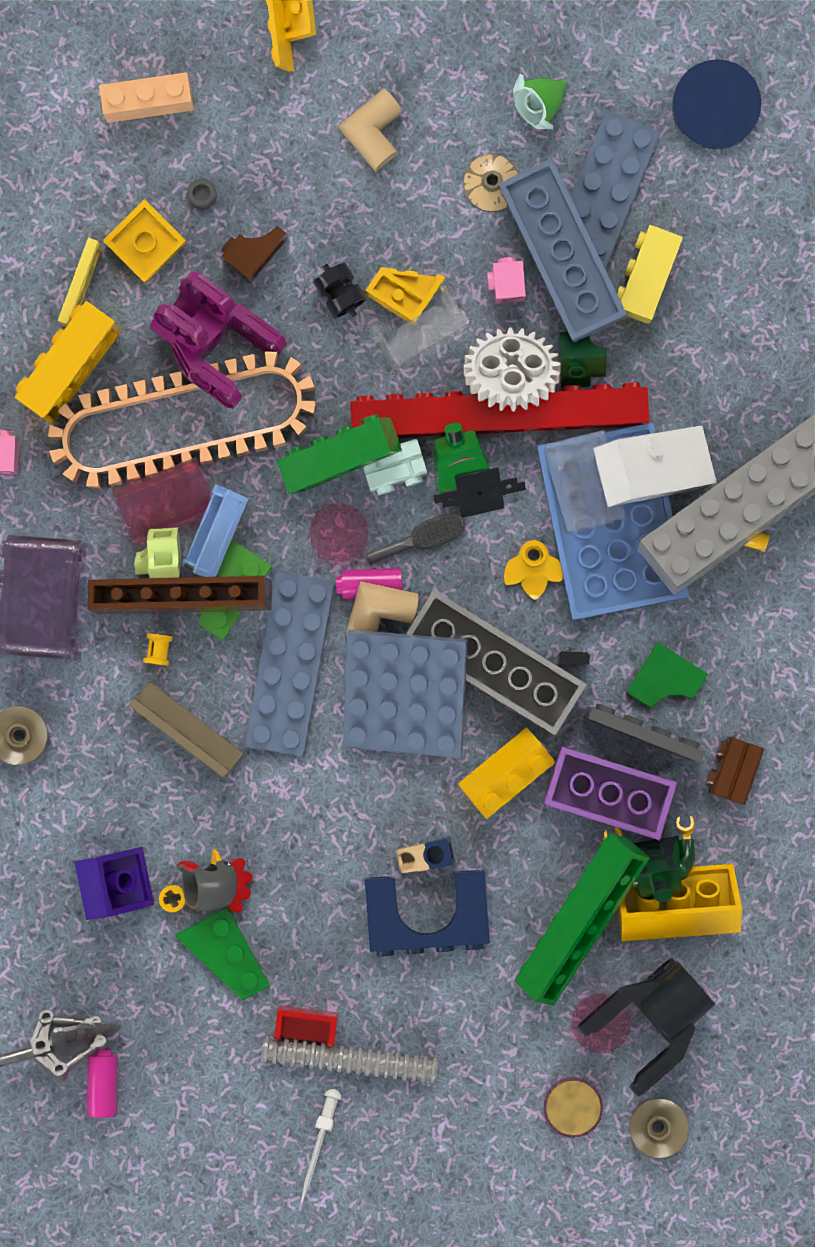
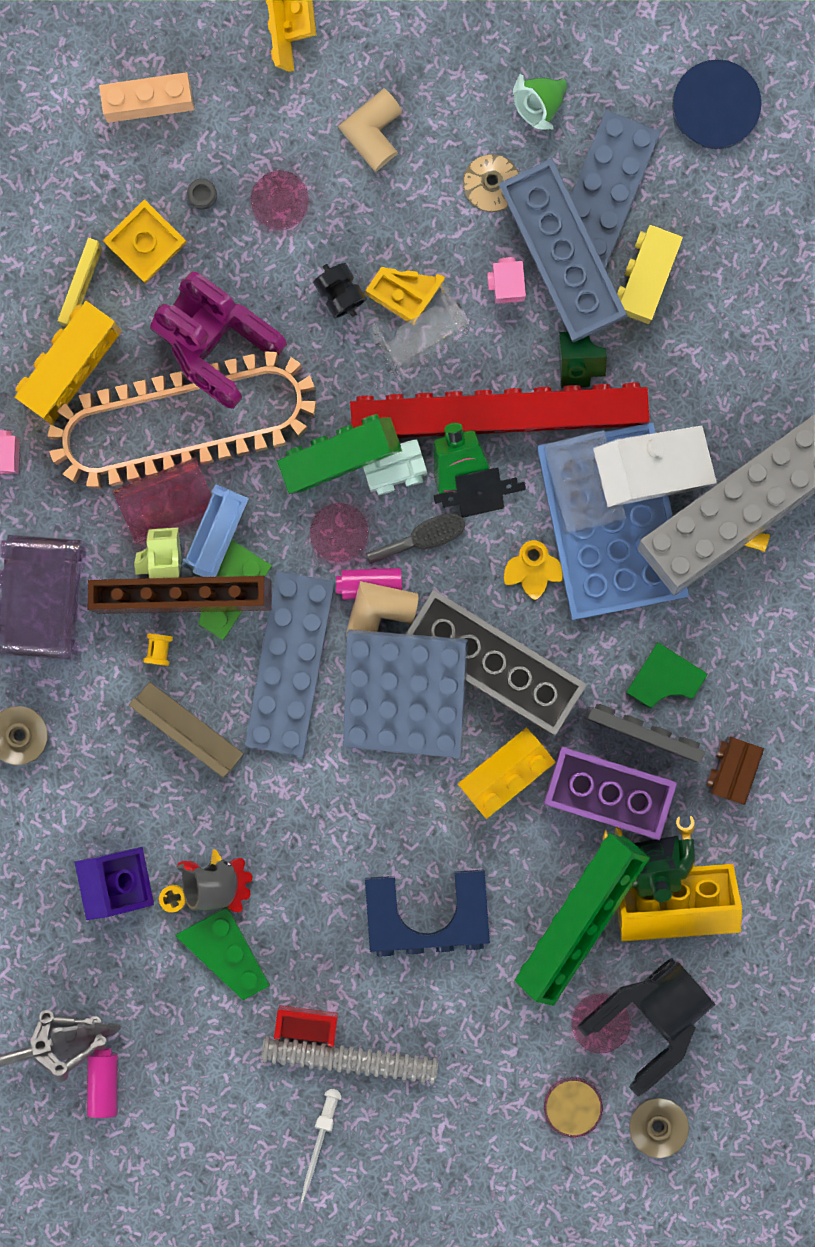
(251, 255): reddish brown arch -> none
(283, 209): none -> clear pink tile
(425, 856): leg -> none
(511, 369): white gear -> none
(577, 658): black tile -> none

